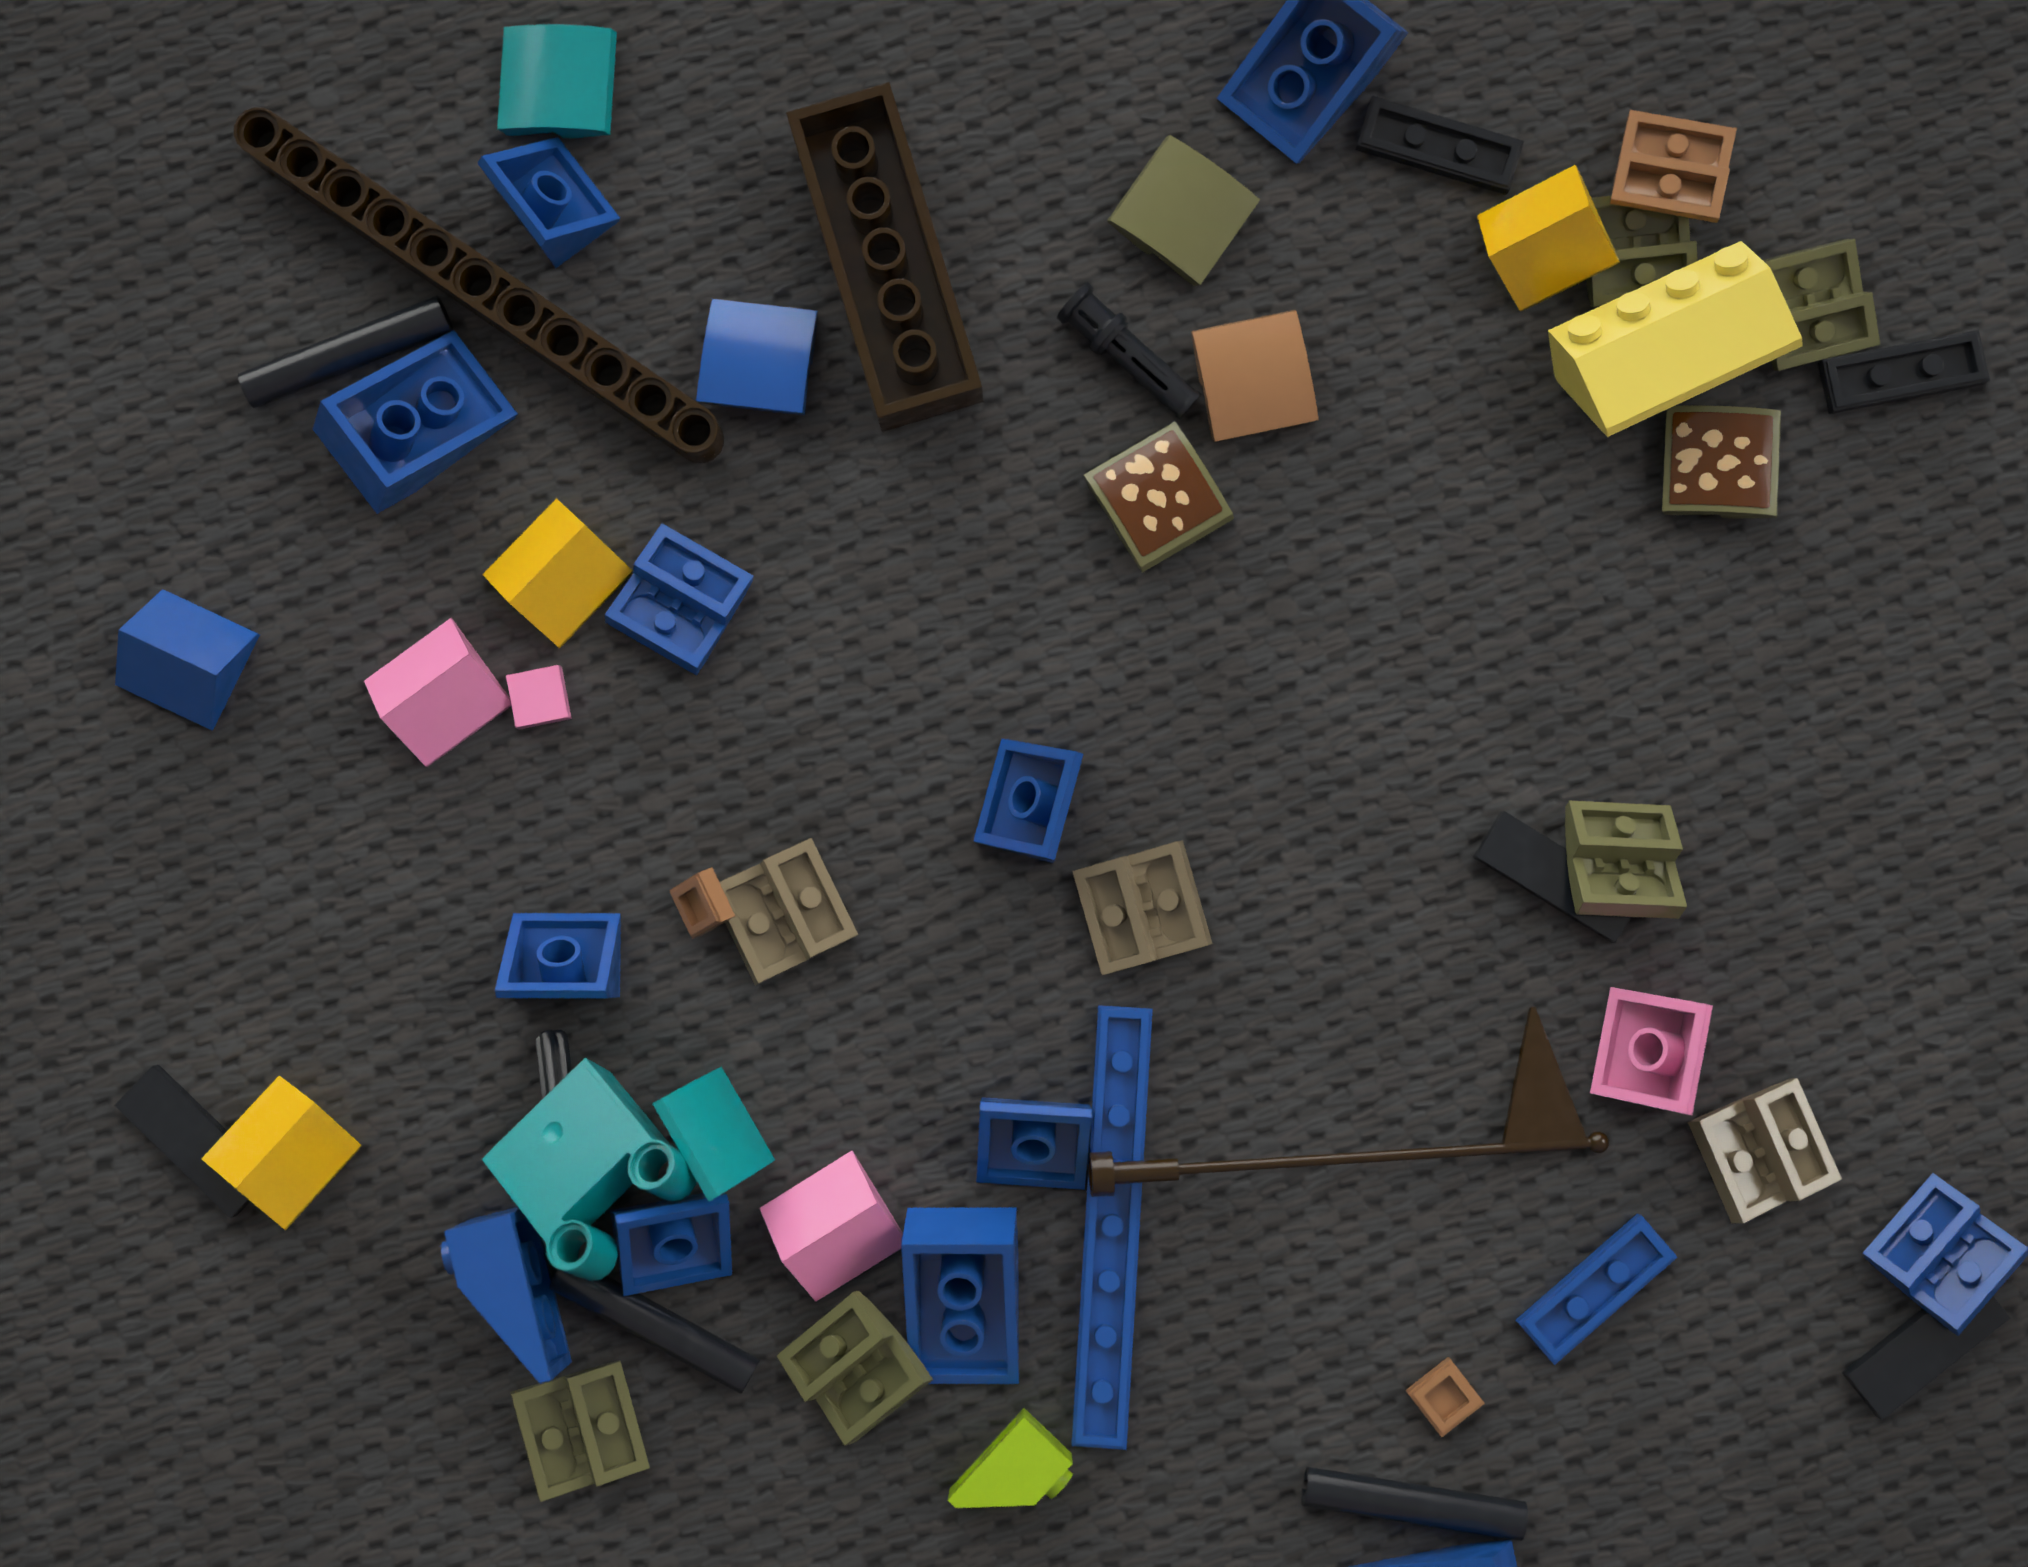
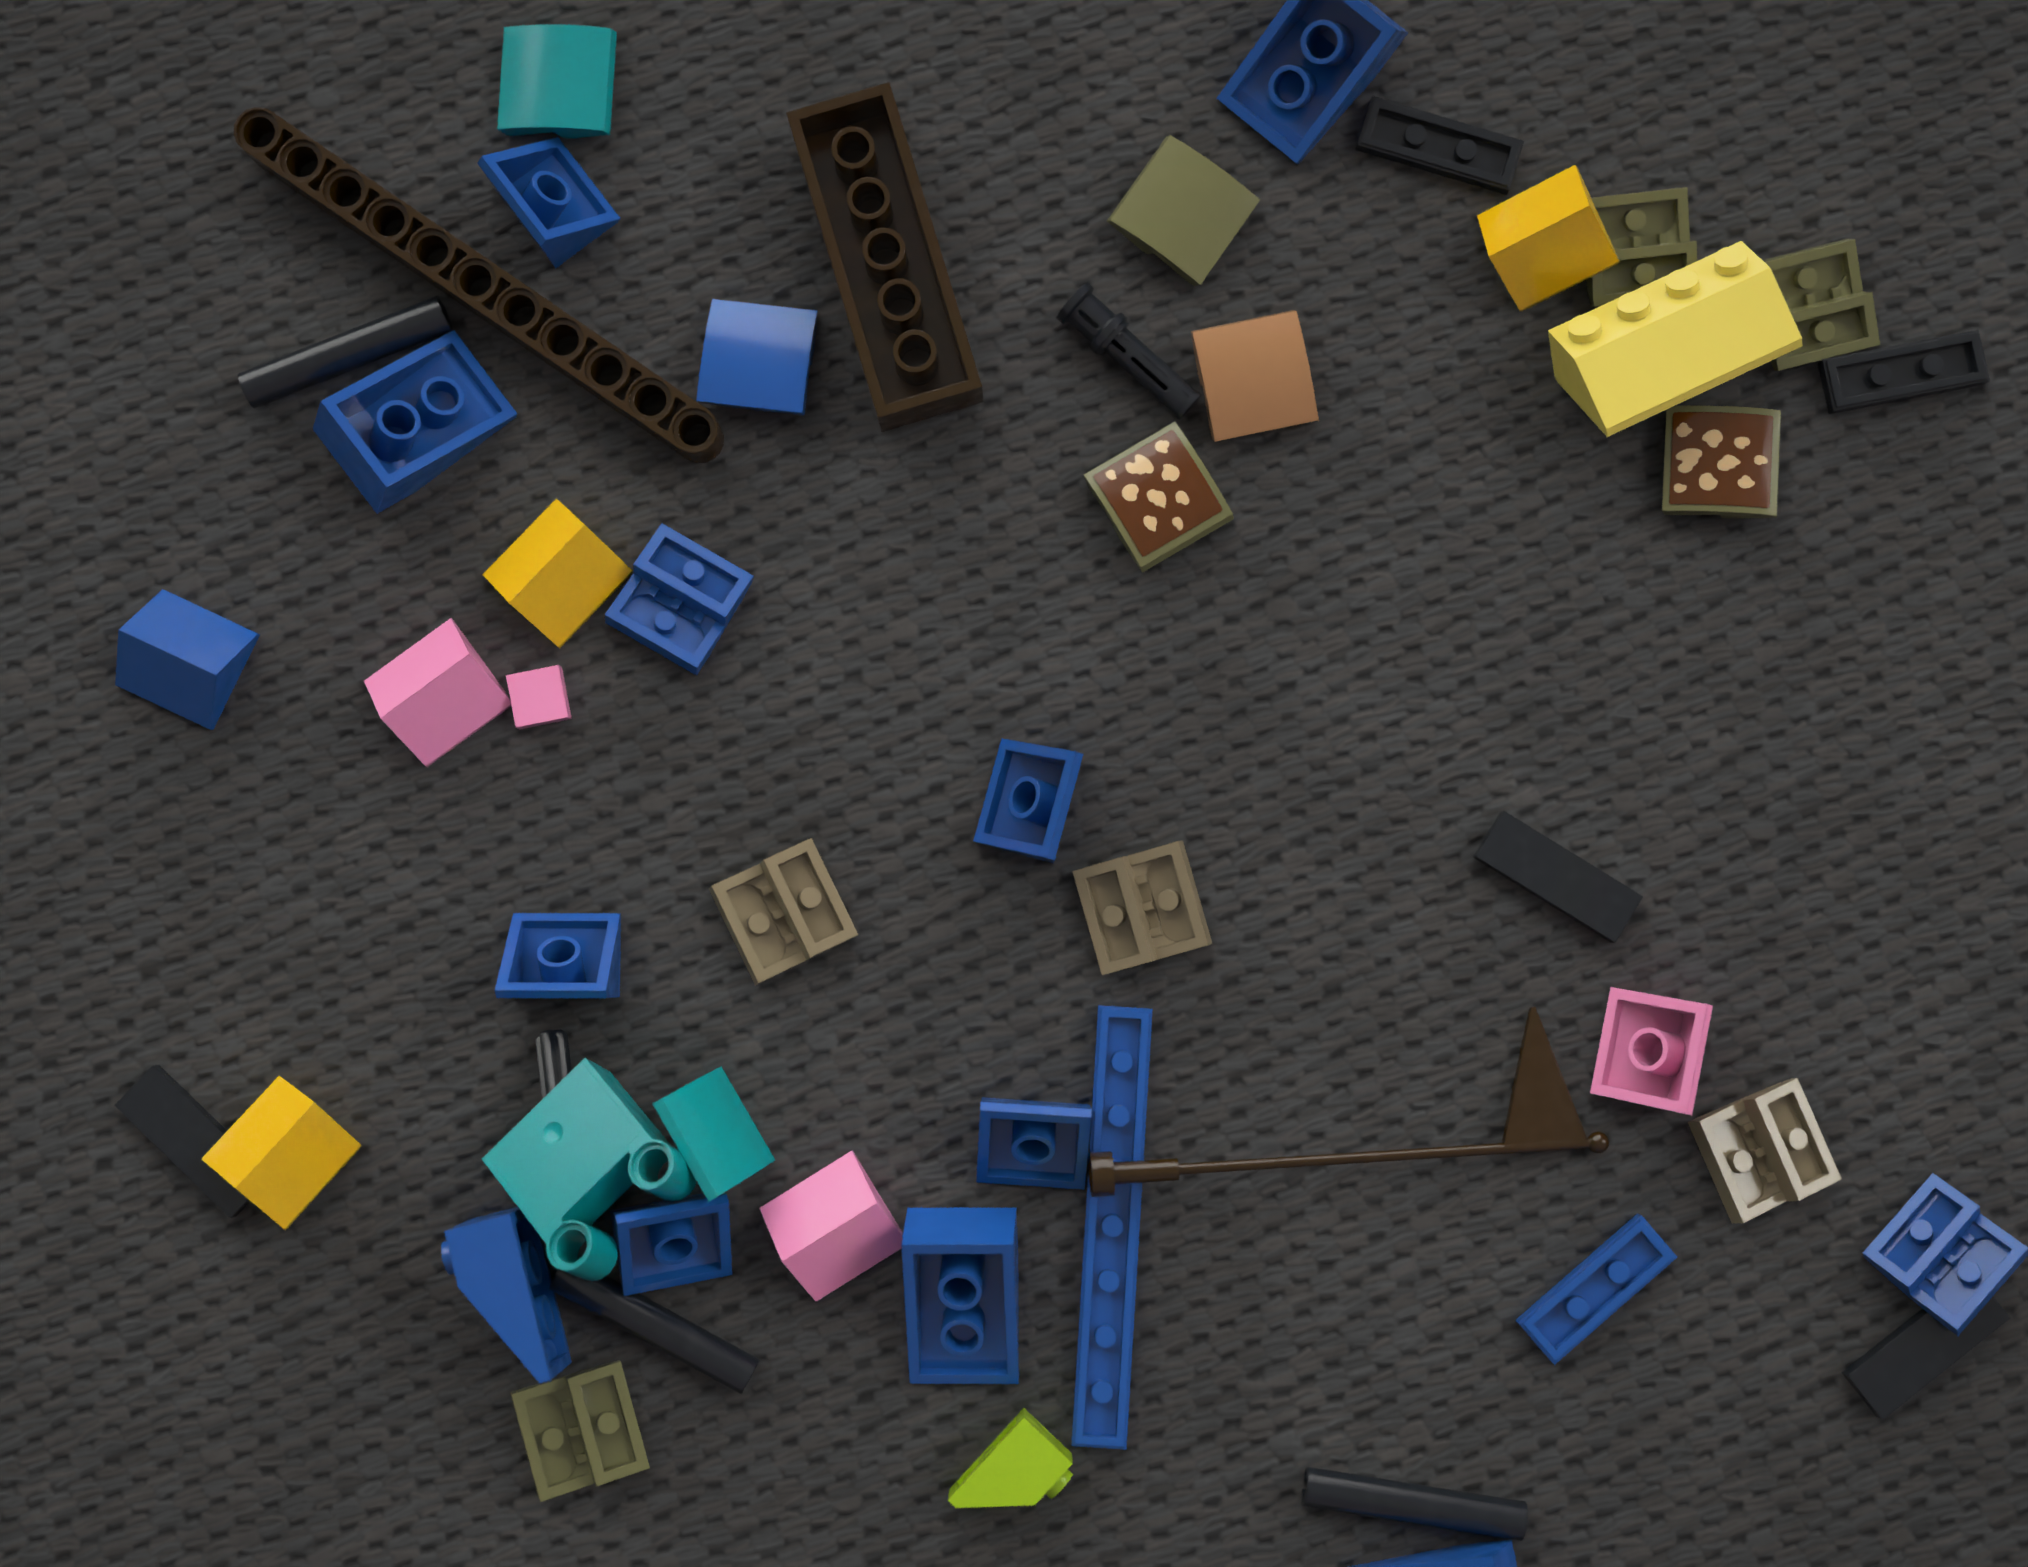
(702, 903): medium nougat tile -> none
(854, 1367): olive slope -> none
(1445, 1397): medium nougat tile -> none
(1623, 859): olive slope -> none
(1673, 166): medium nougat slope -> none

